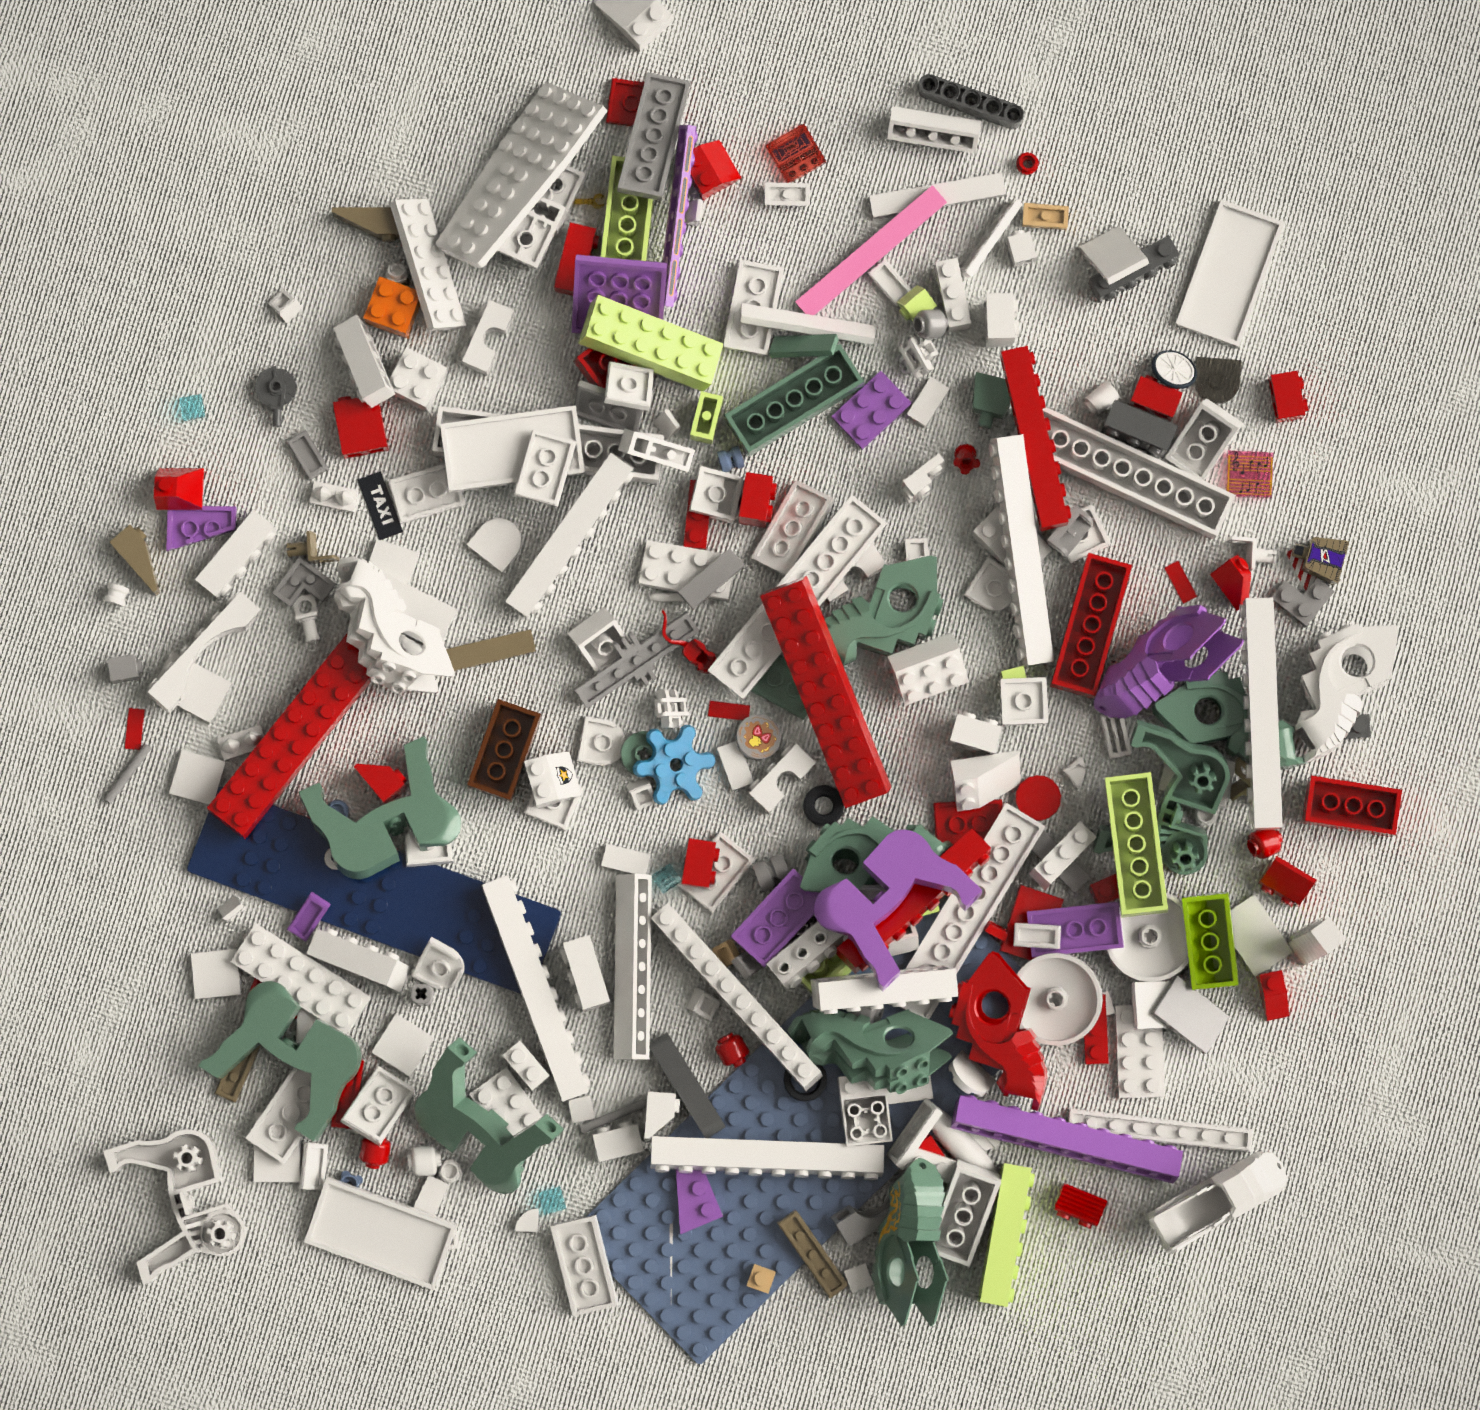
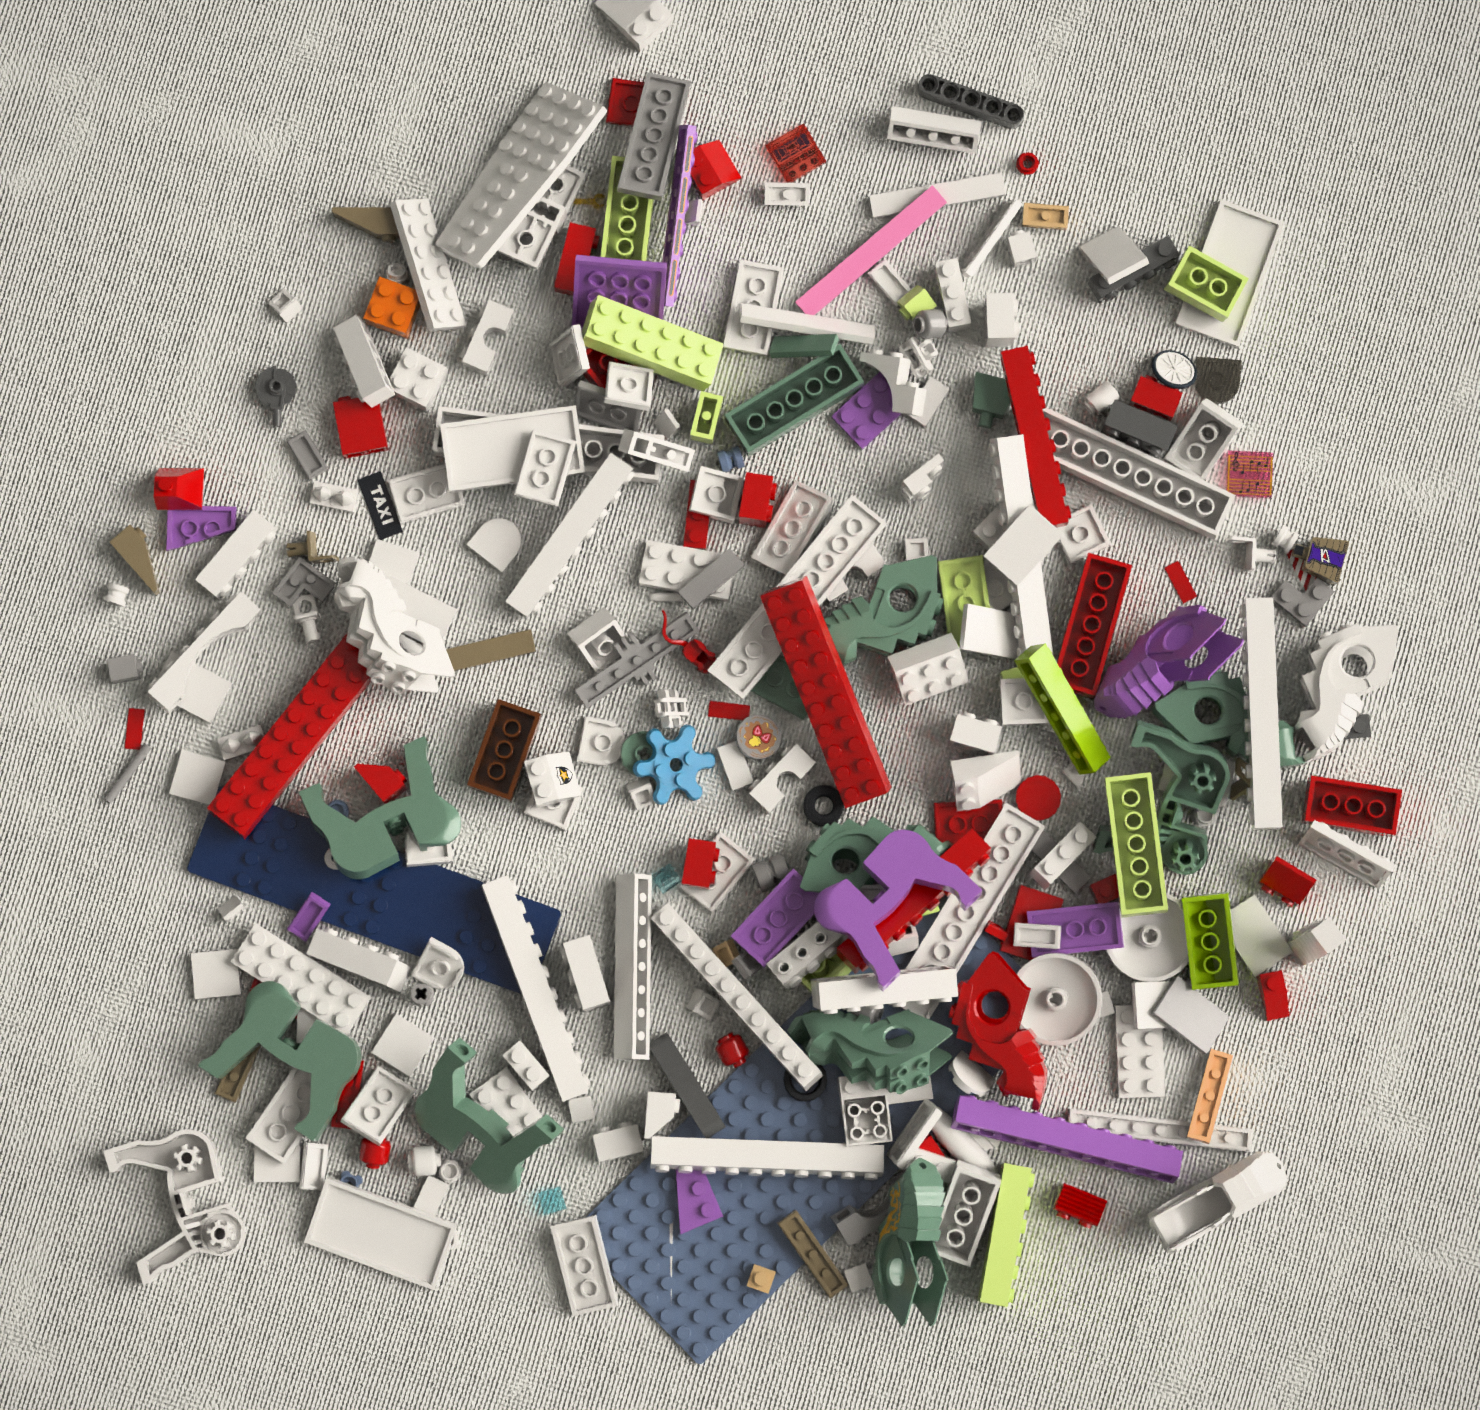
(192, 407): clear light blue tile -> none
(528, 1221): white tile -> none
(569, 355): none -> white tile
(612, 1116): light grey bar -> none
(625, 860): white tile -> none
(905, 395): none -> white arch
(962, 583): none -> yellowish green tile
(965, 458): red brick -> none
(988, 632): none -> white tile
(1023, 545): none -> white tile
(1062, 709): none -> lime brick
(1067, 537): light grey hinge -> none
(1097, 1040): red plate -> none
(1111, 755): white tile -> none
(1206, 284): none -> yellowish green brick
(1209, 1096): none -> light nougat plate
(1234, 580): red slope -> none
(1264, 843): red head -> none
(1285, 539): none -> white wheel
(1287, 396): red brick -> none
(1346, 854): none -> white plate

